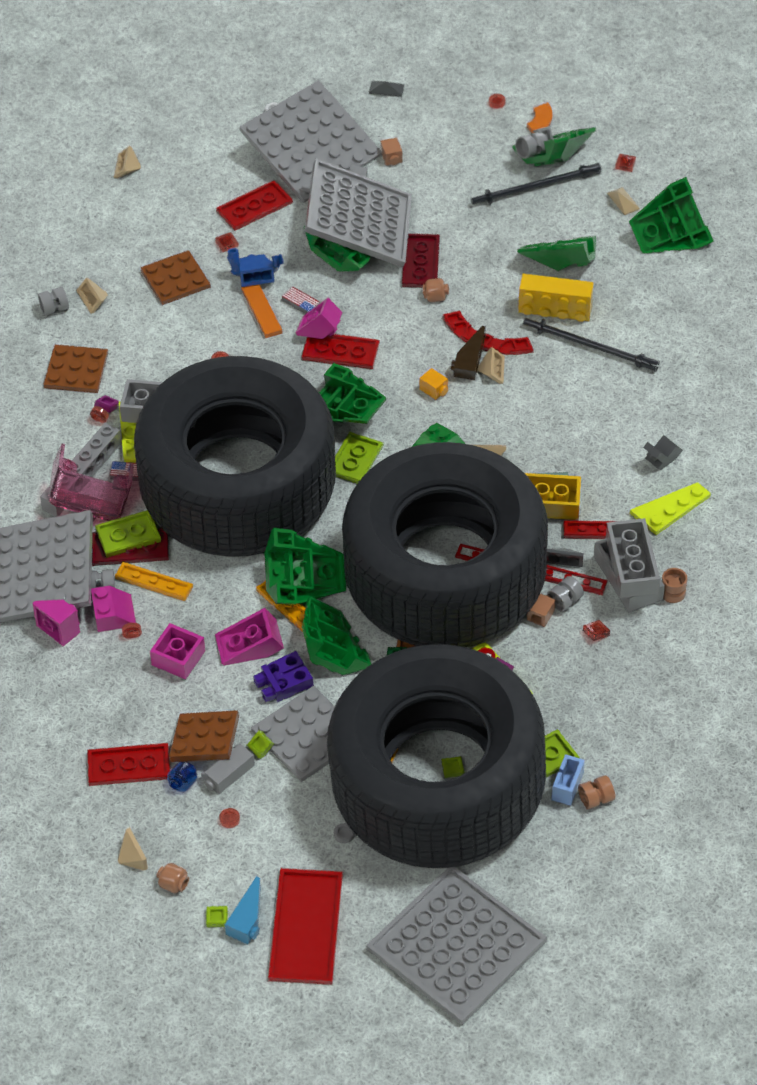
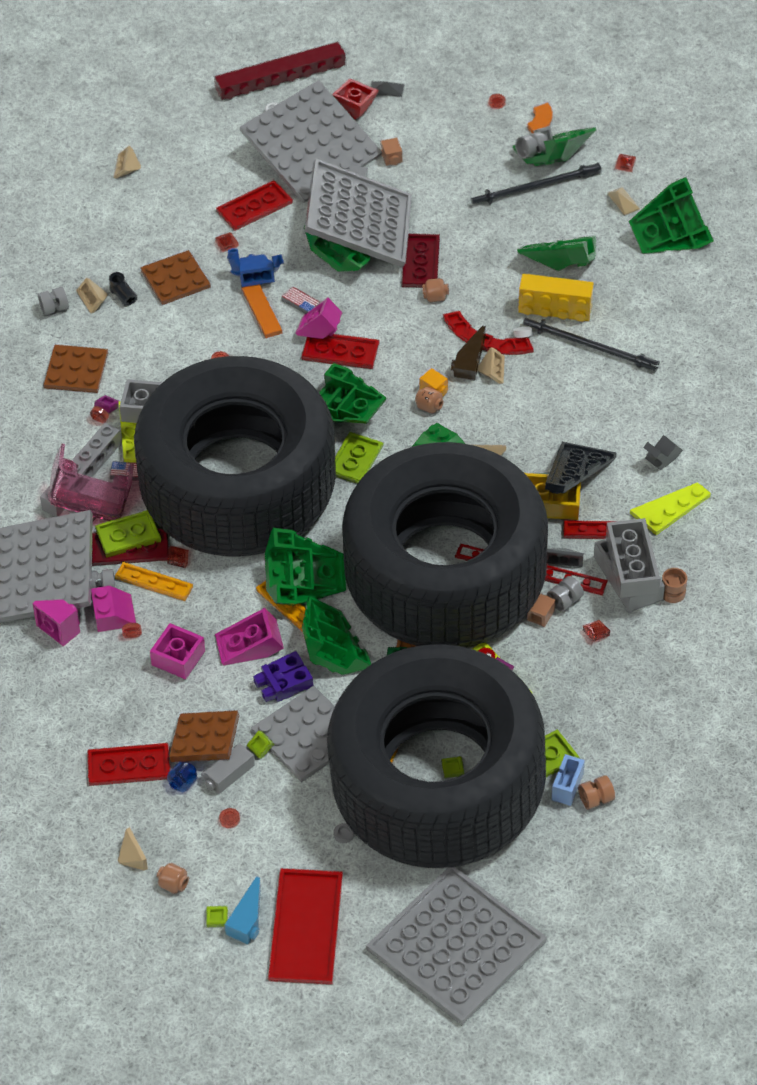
(121, 289): none -> black piece
(177, 556): none -> clear red tile
(280, 70): none -> dark red brick
(355, 97): none -> red slope
(429, 400): none -> nougat head
(522, 332): none -> white tile
(574, 465): none -> black wing

